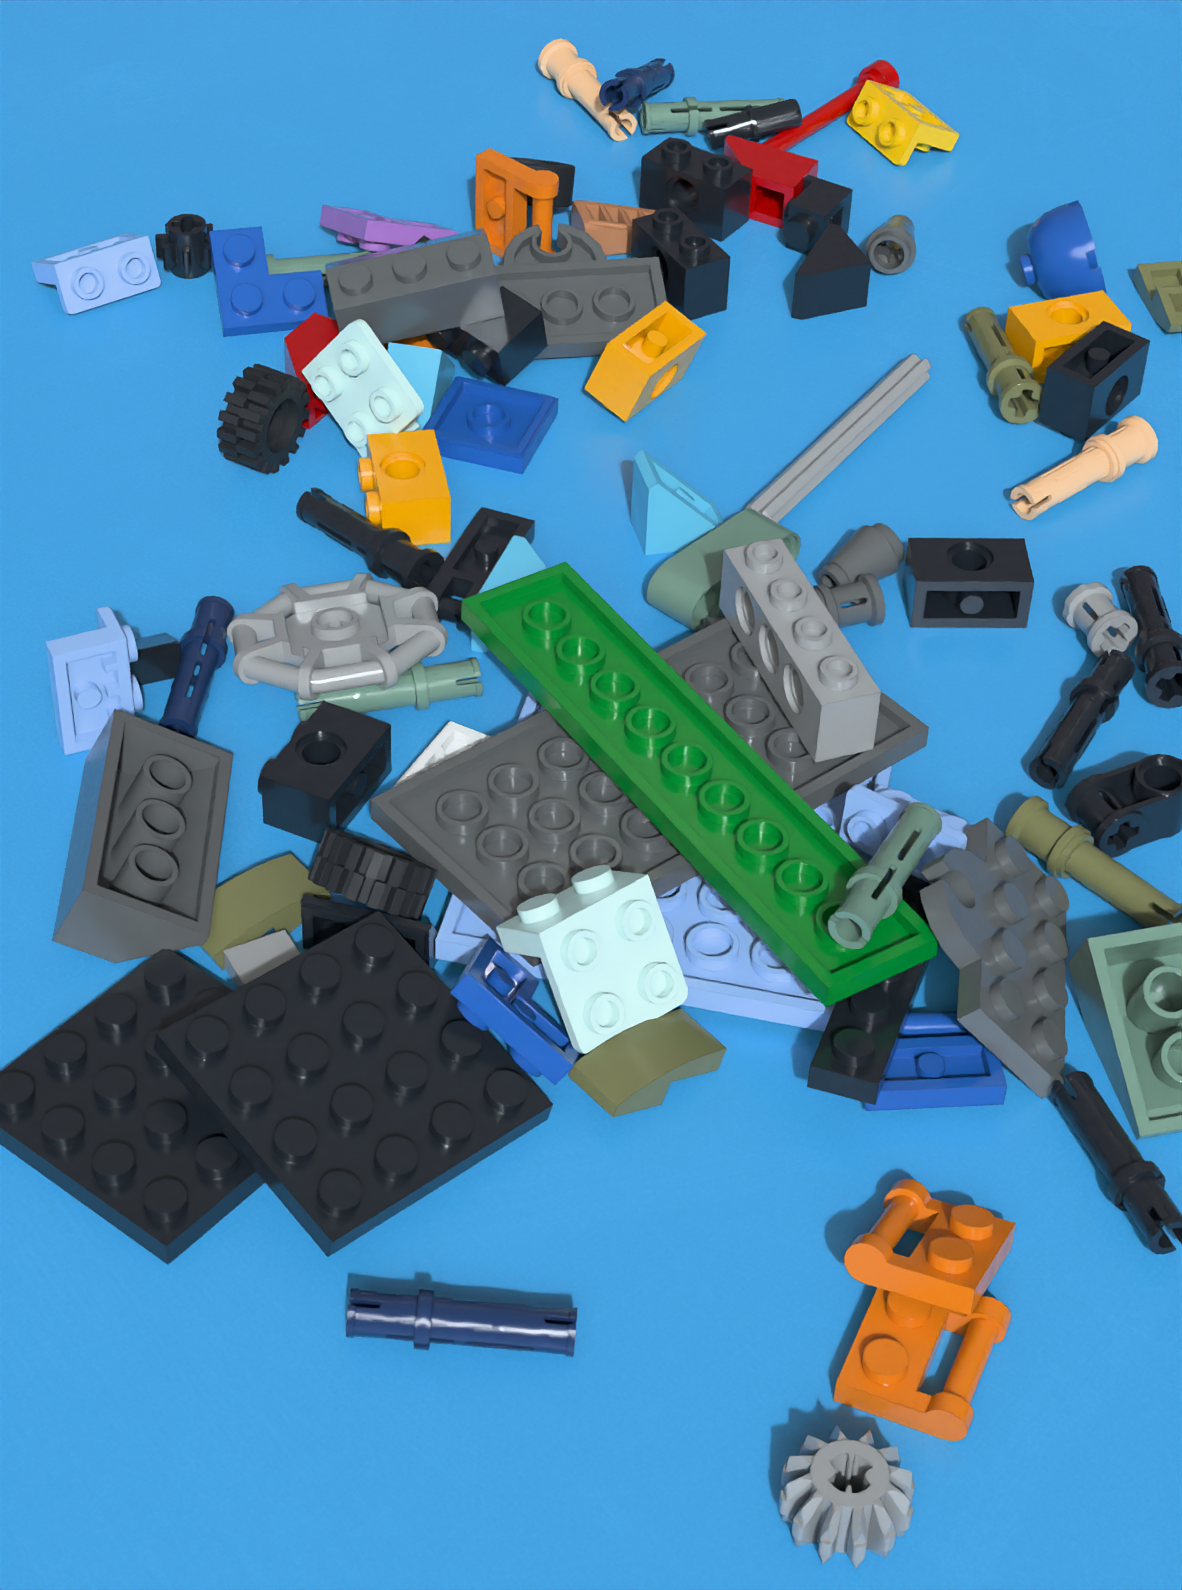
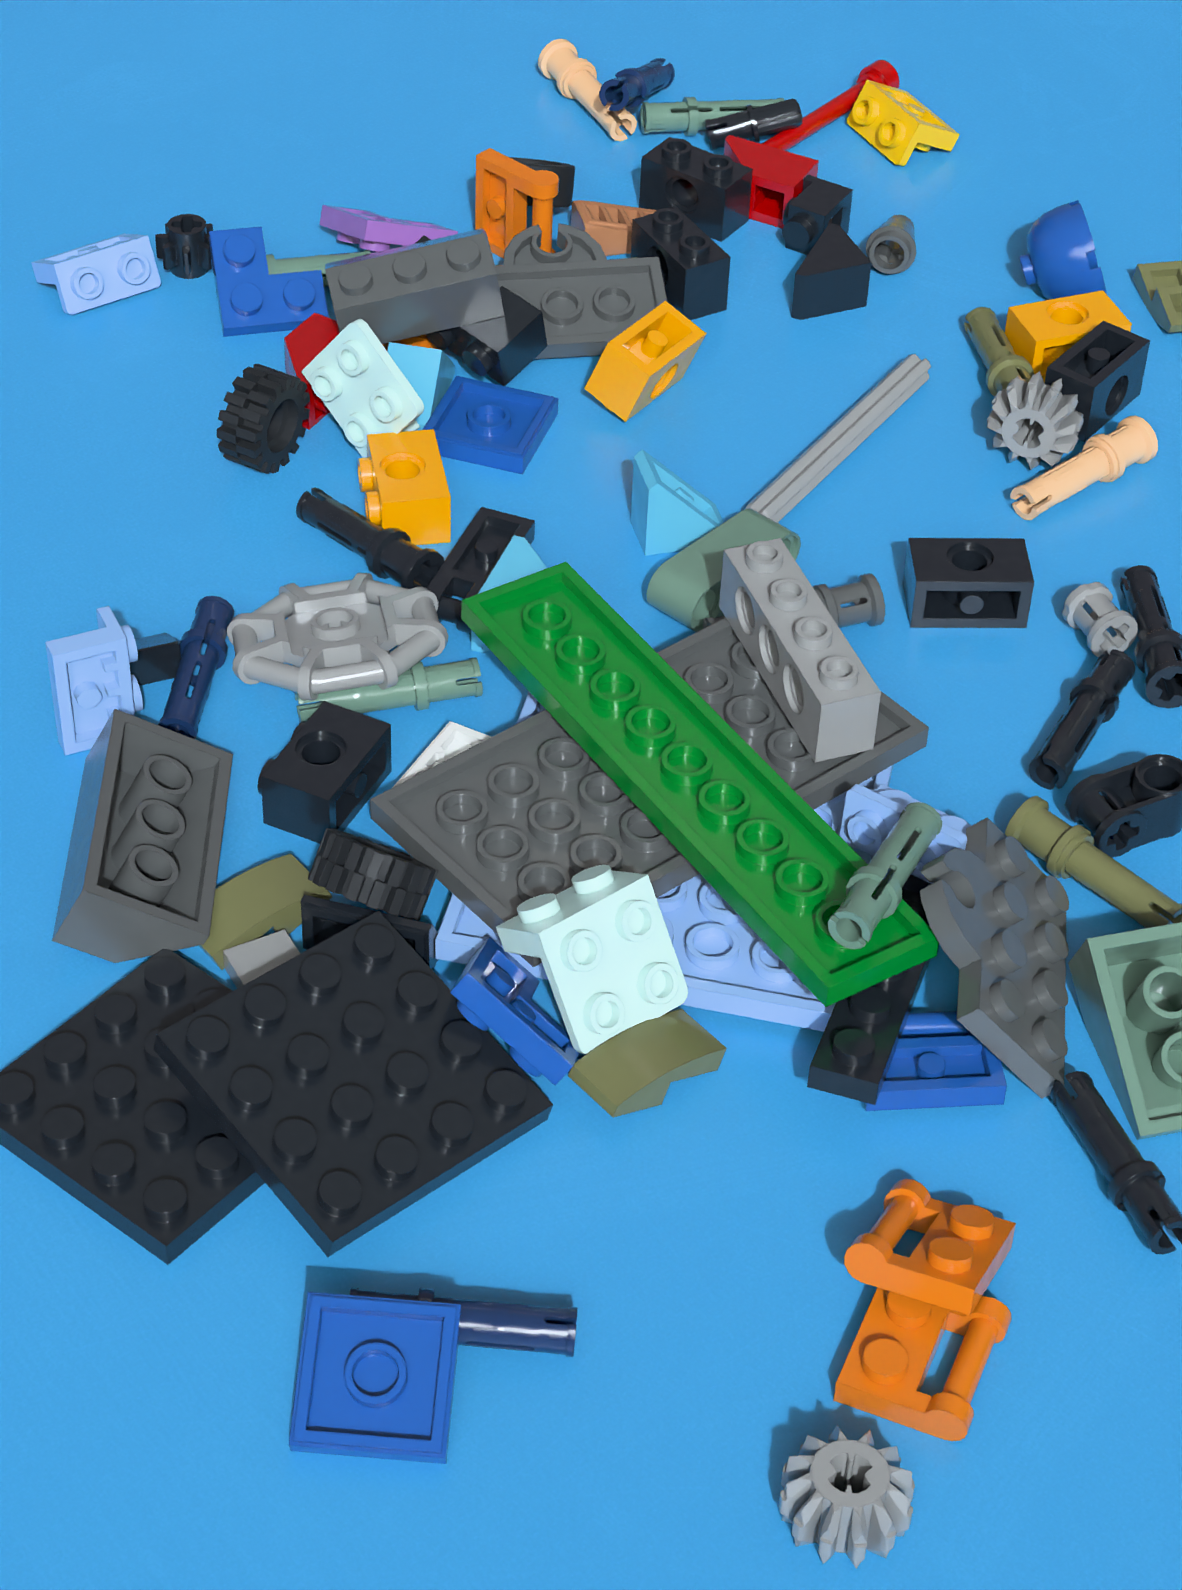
(376, 1378): none -> blue tile
(869, 550): dark grey cone -> none
(1035, 420): none -> light grey gear

